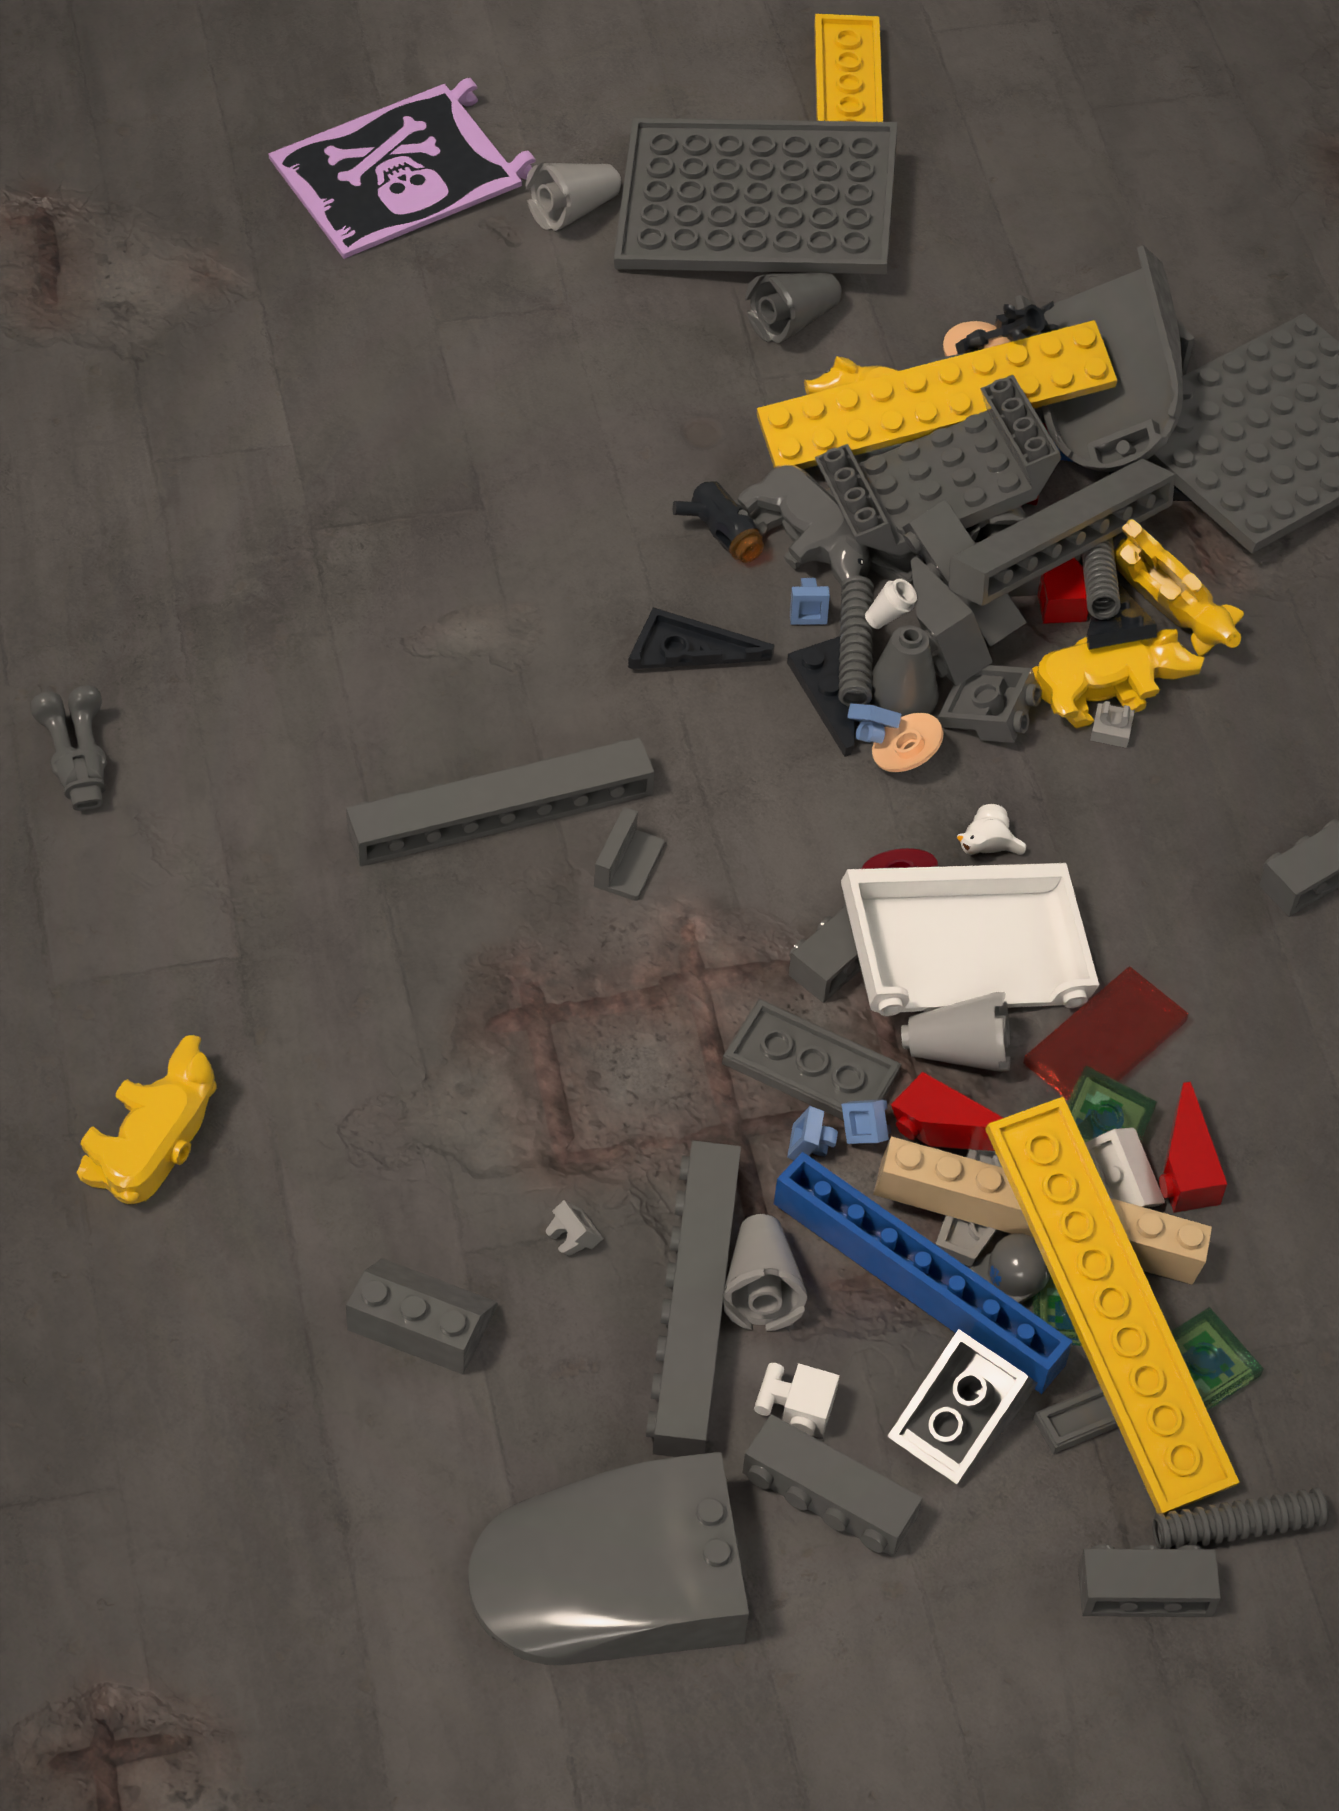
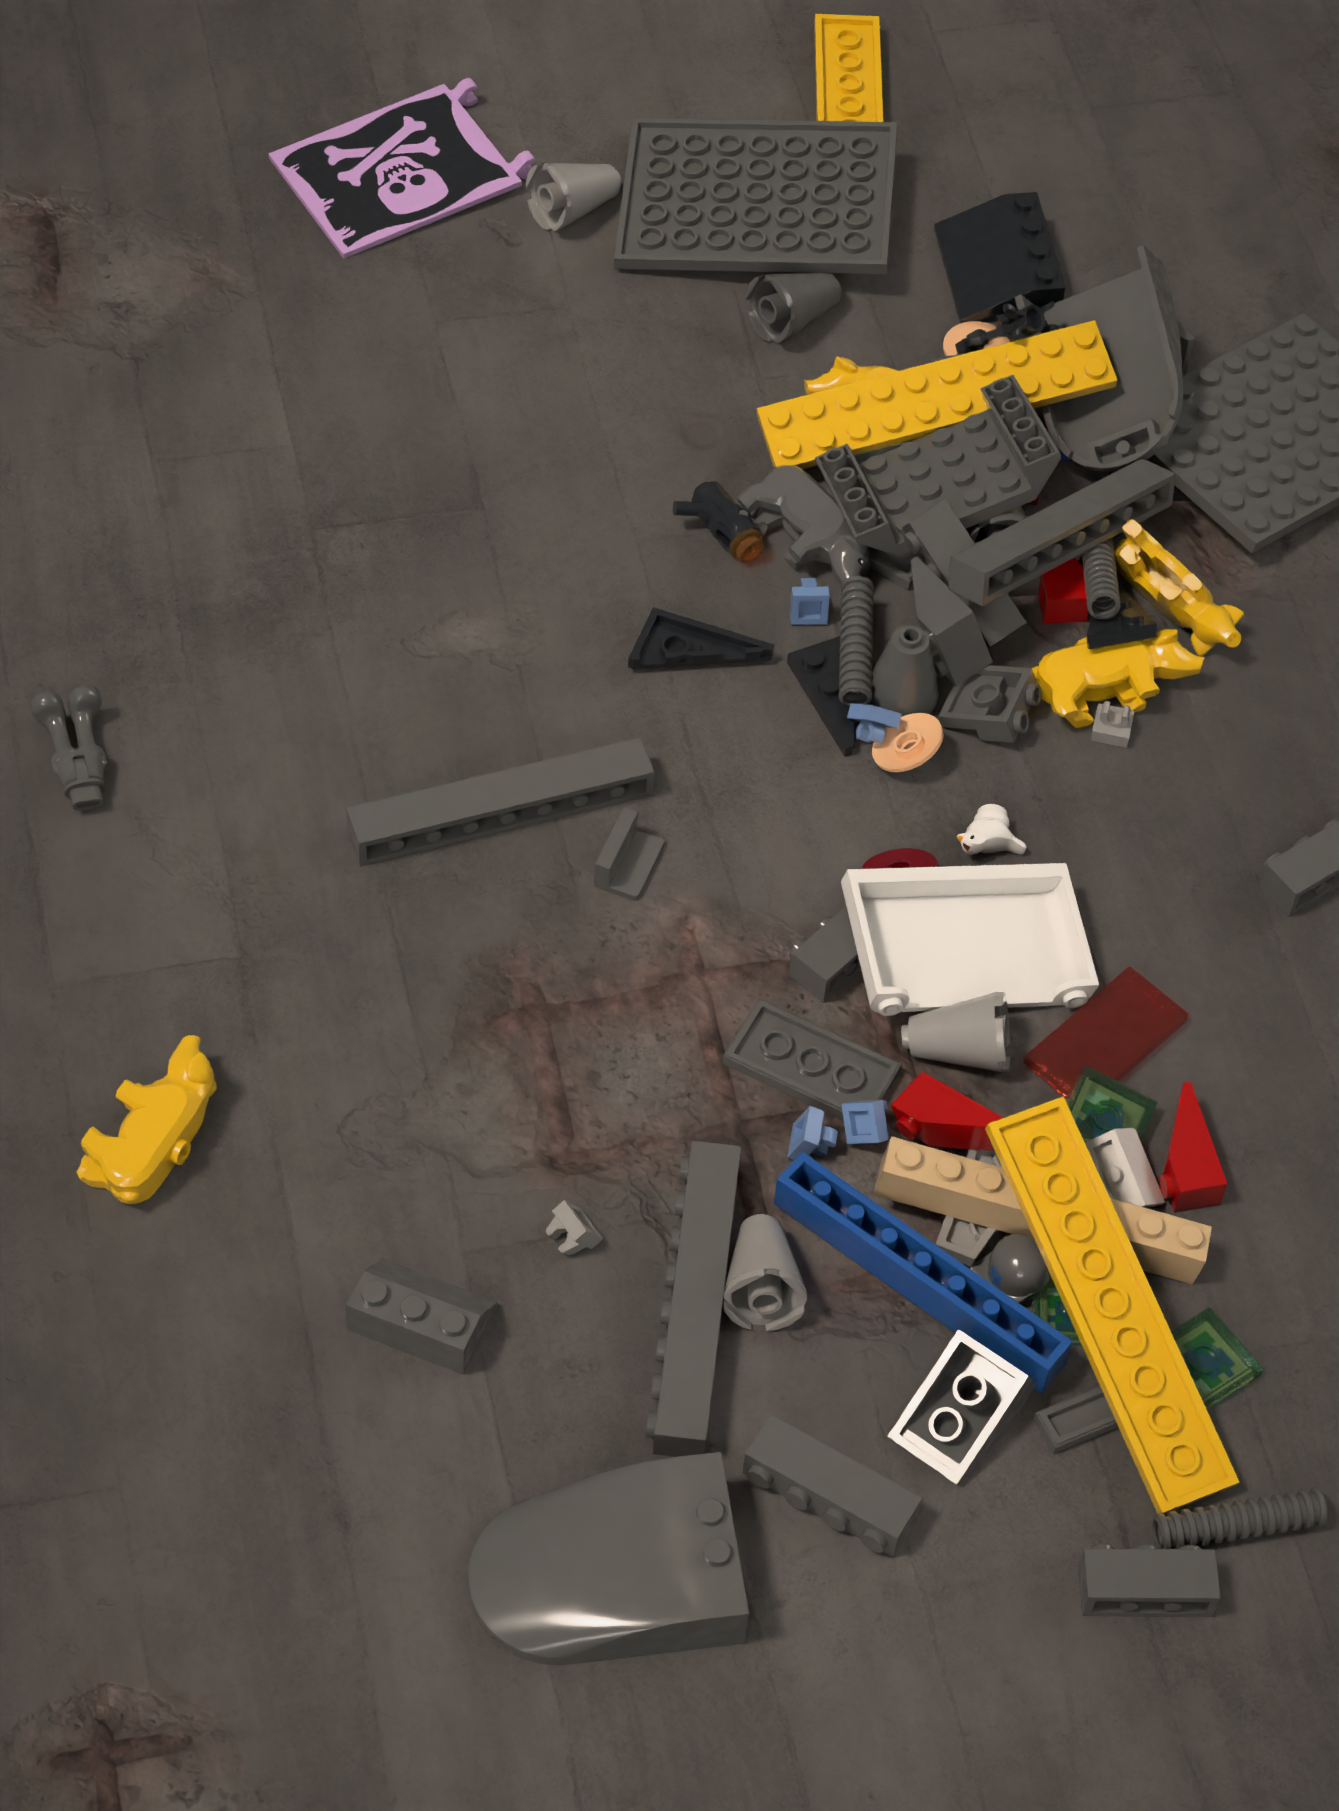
(805, 1400): white brick -> none
(891, 603): white cone -> none
(998, 255): none -> black slope

